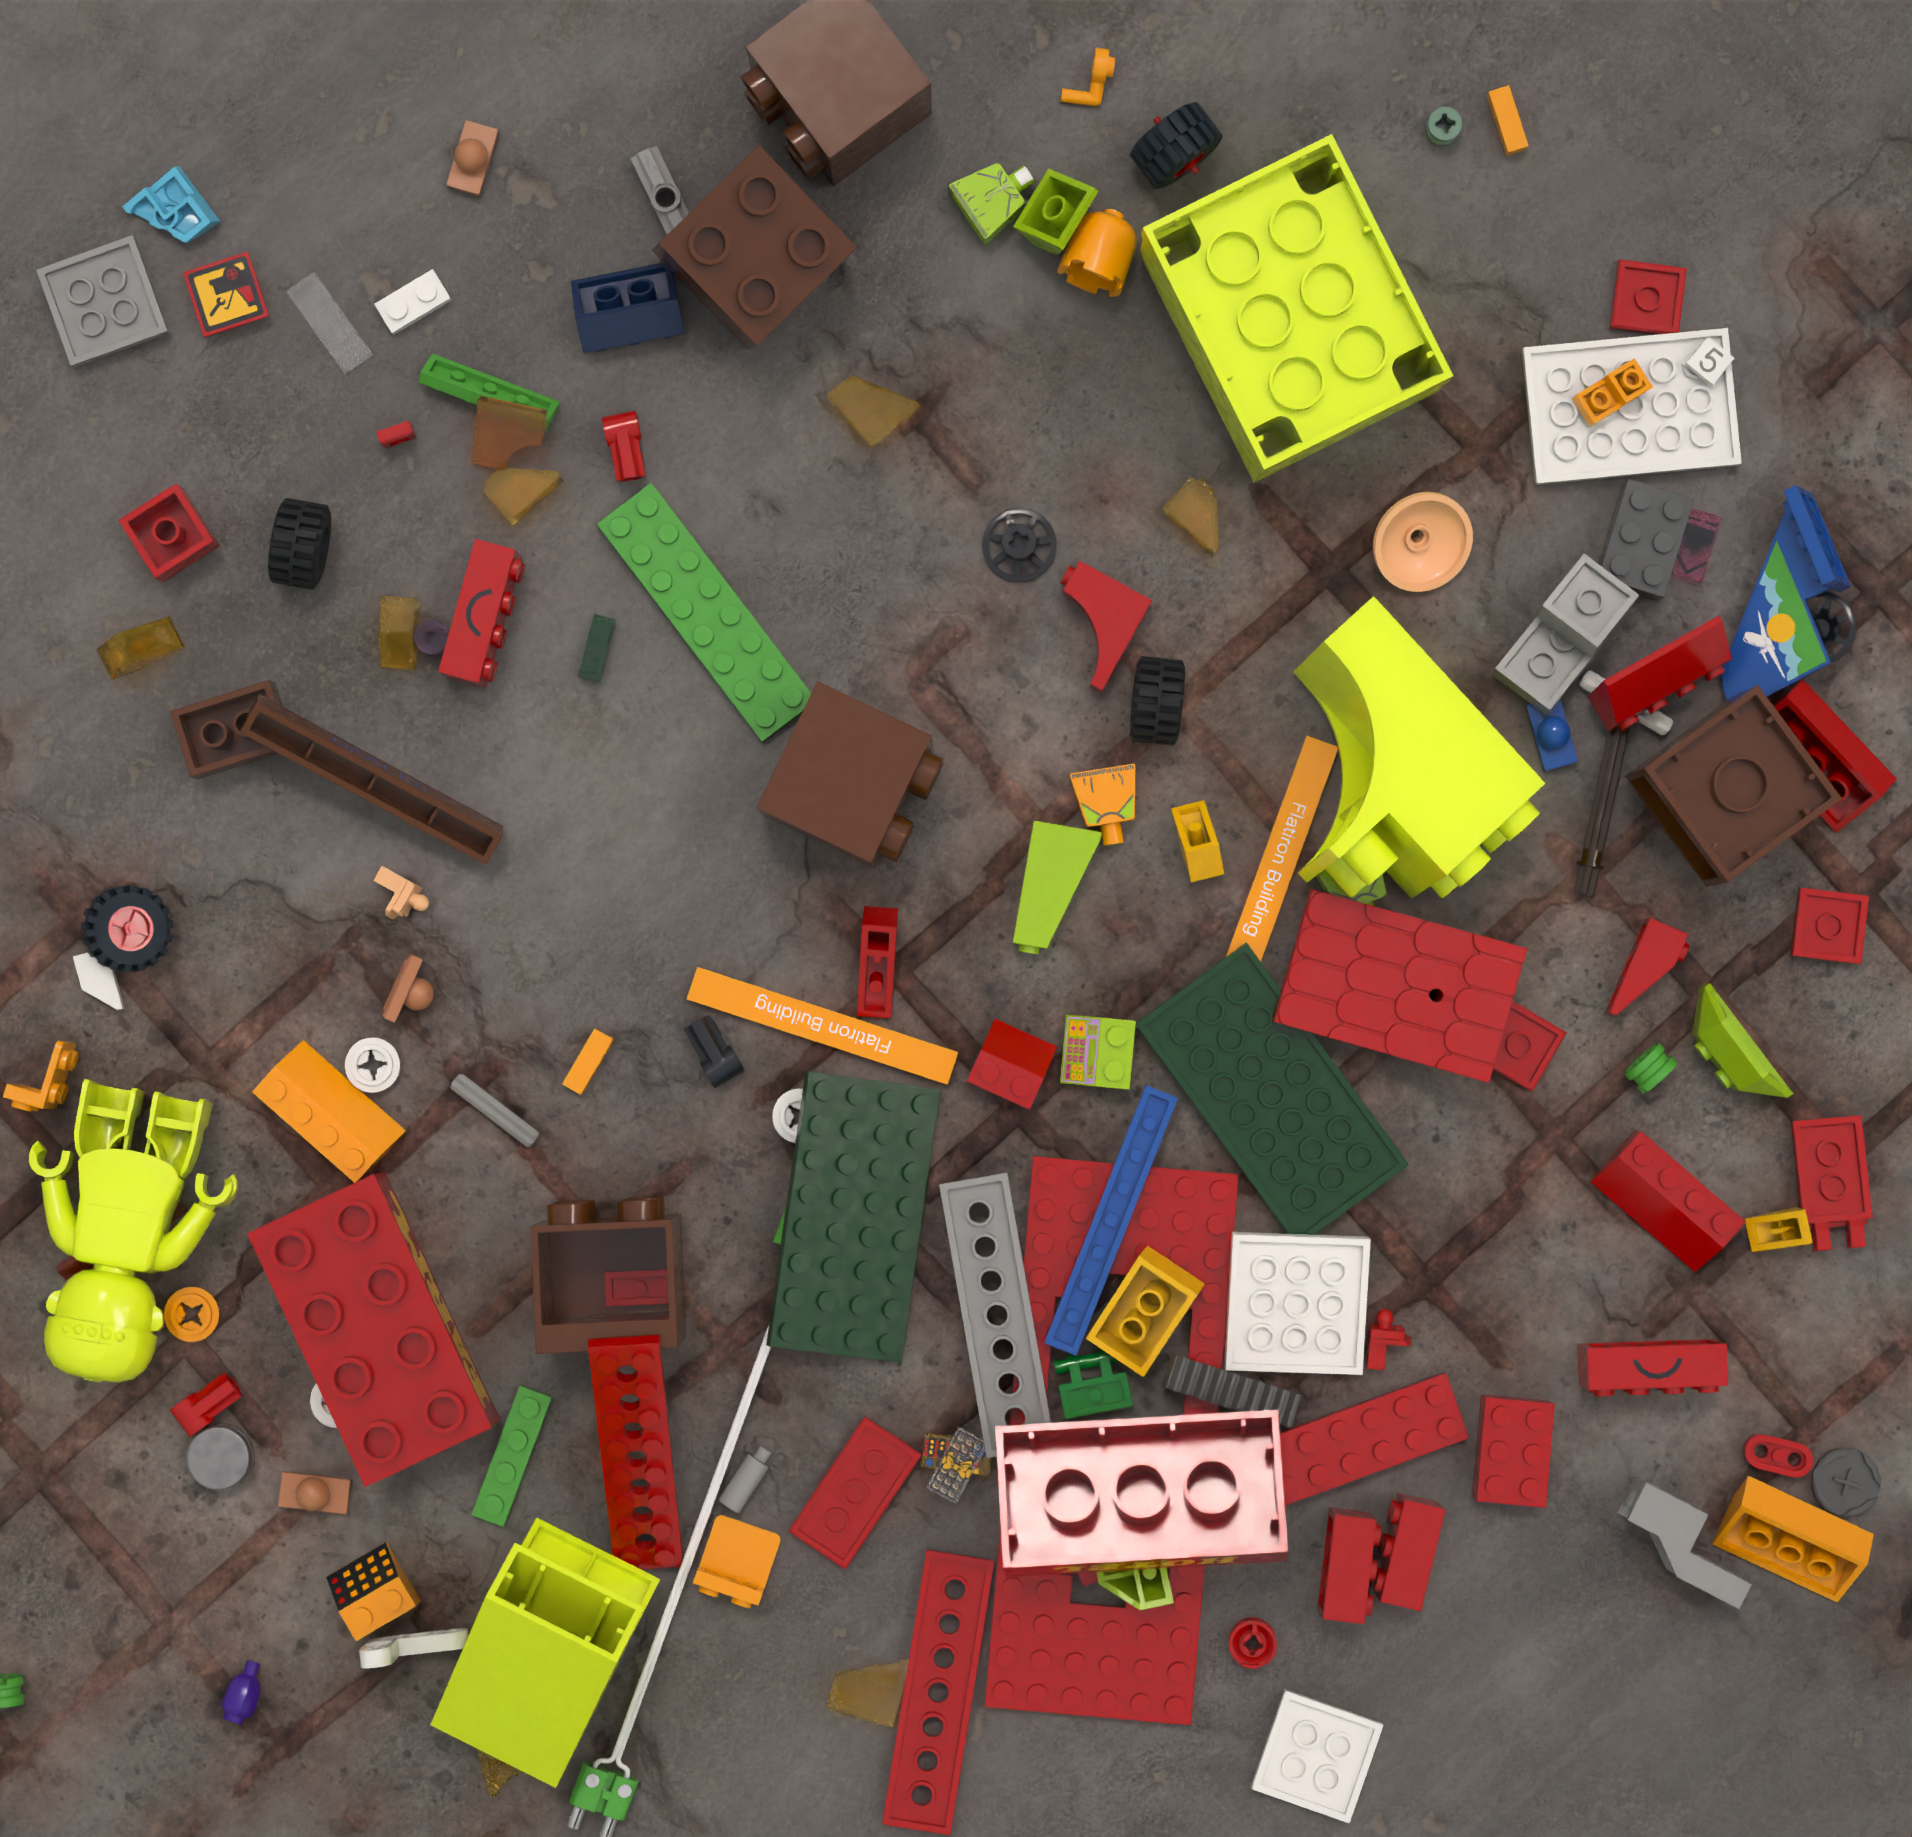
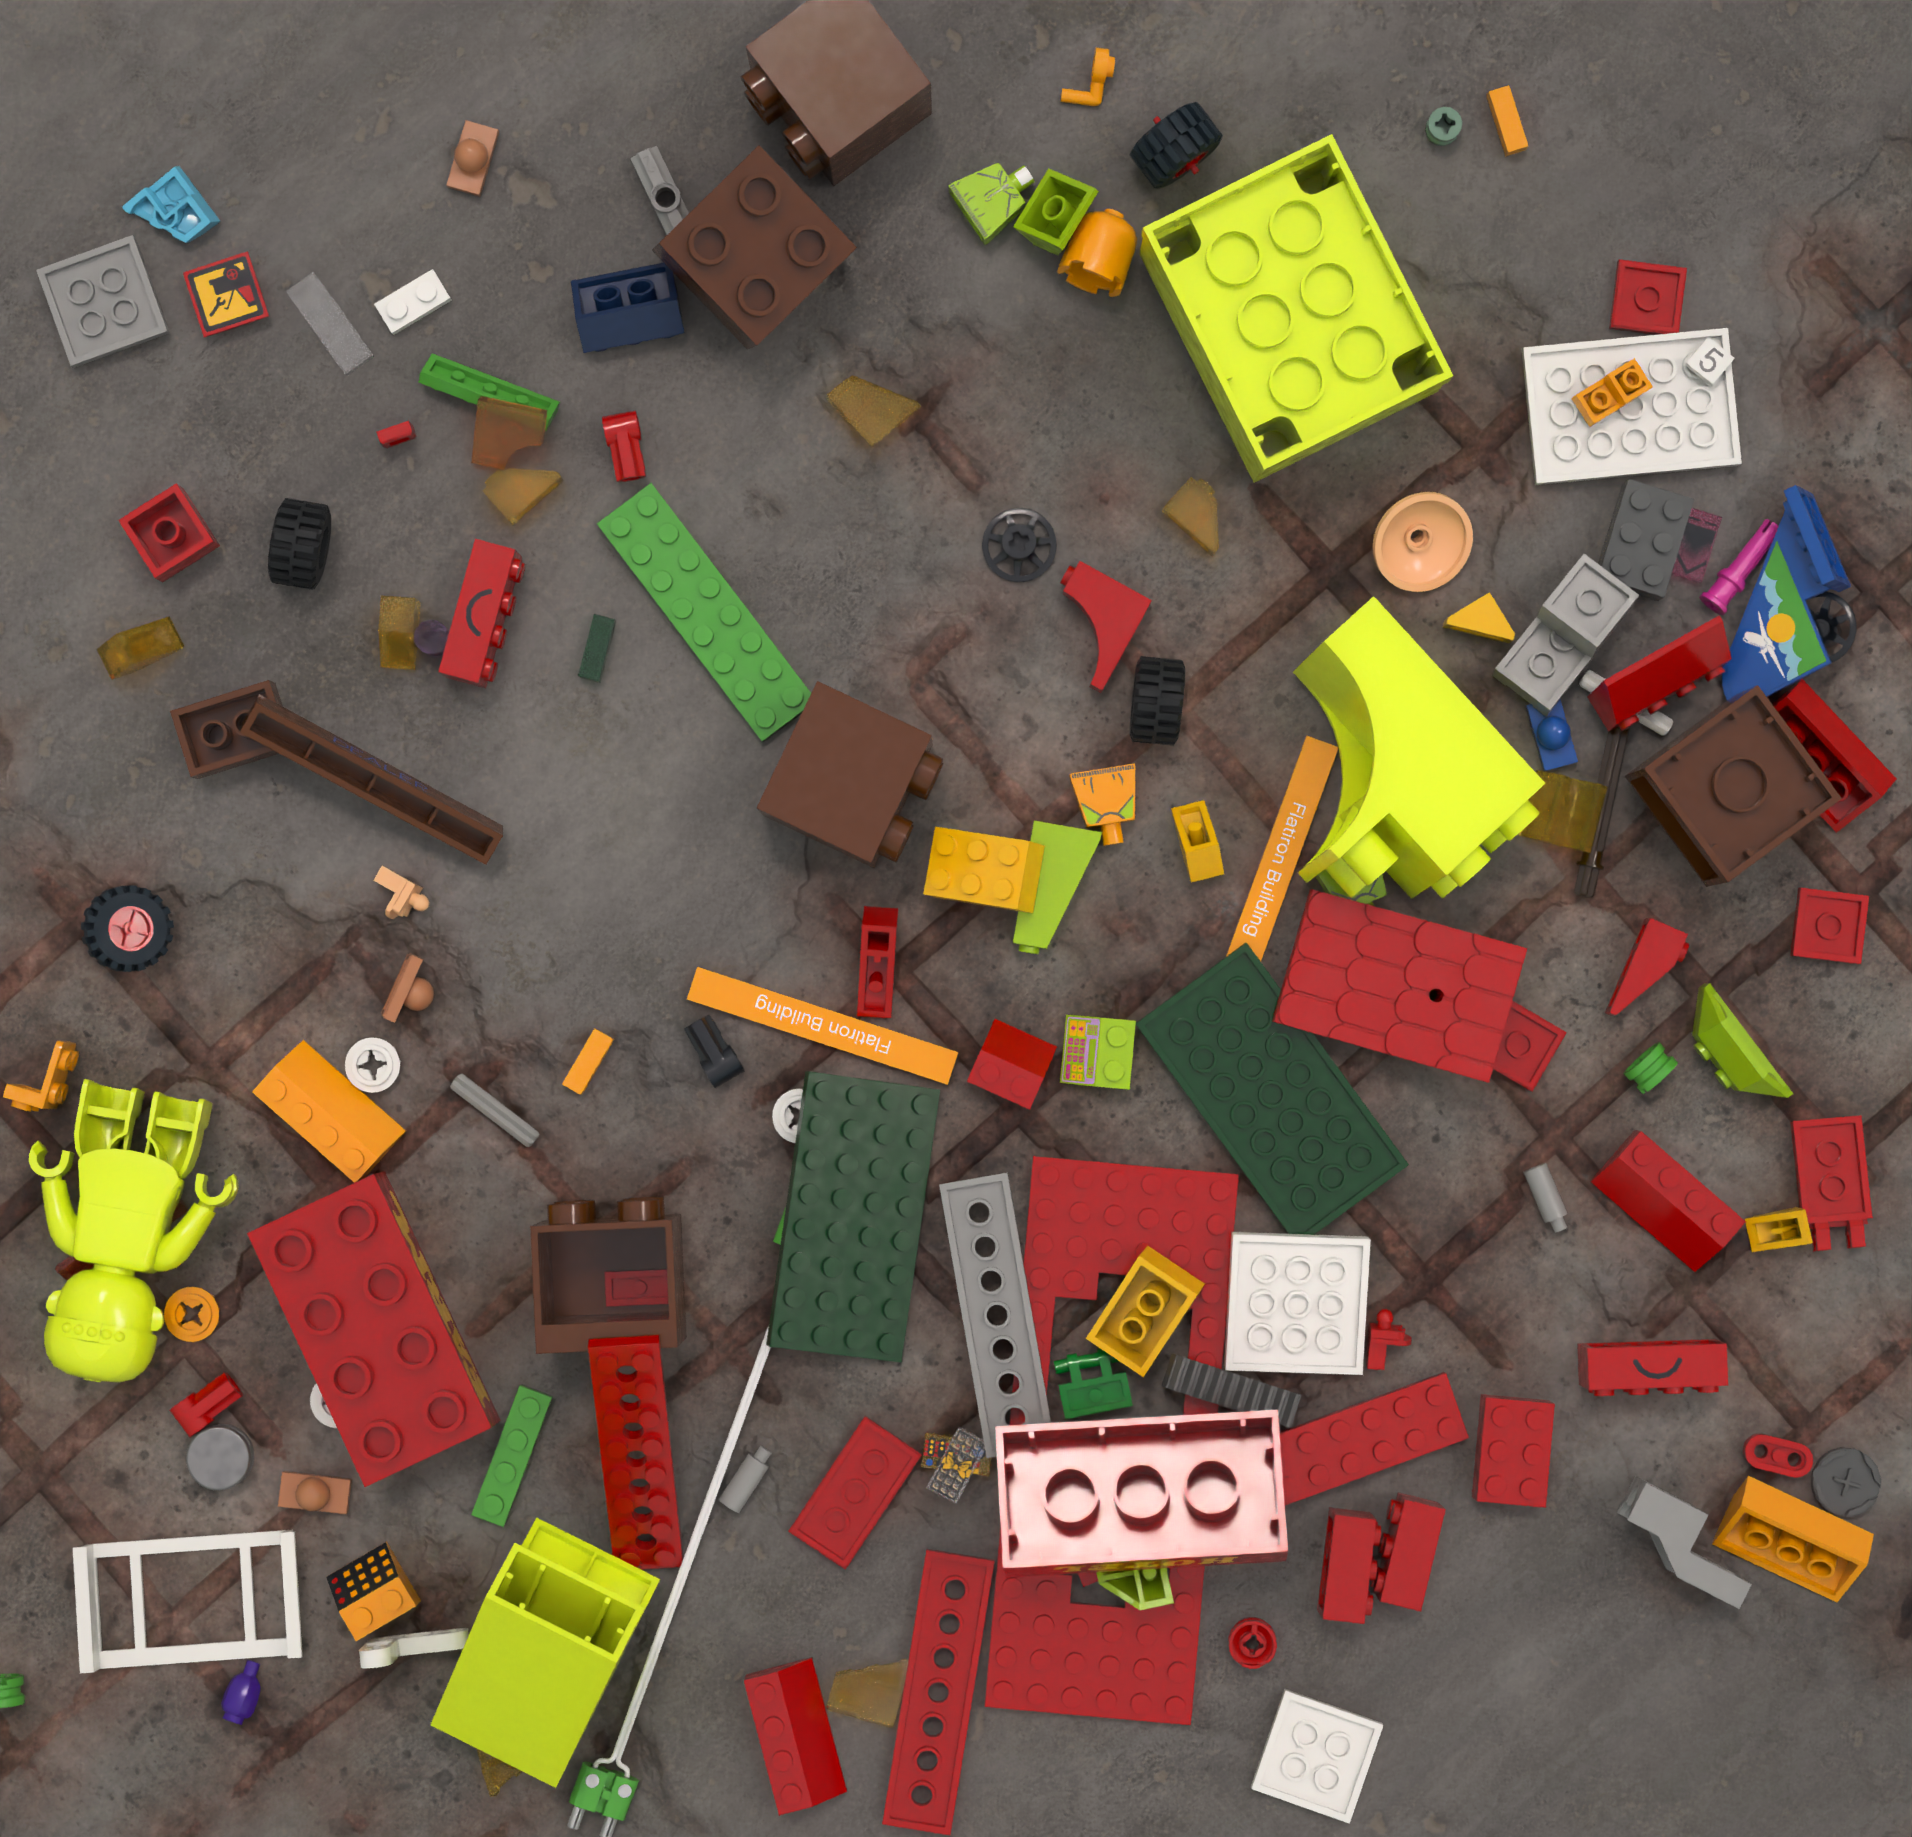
(88, 1608): none -> white piece
(98, 980): white tile -> none
(737, 1561): light orange bracket -> none
(795, 1735): none -> red slope
(984, 869): none -> yellow brick
(1110, 1220): blue plate -> none
(1482, 619): none -> yellow slope
(1546, 1196): none -> light grey cylinder
(1567, 812): none -> clear yellow slope
(1733, 578): none -> dark pink pin

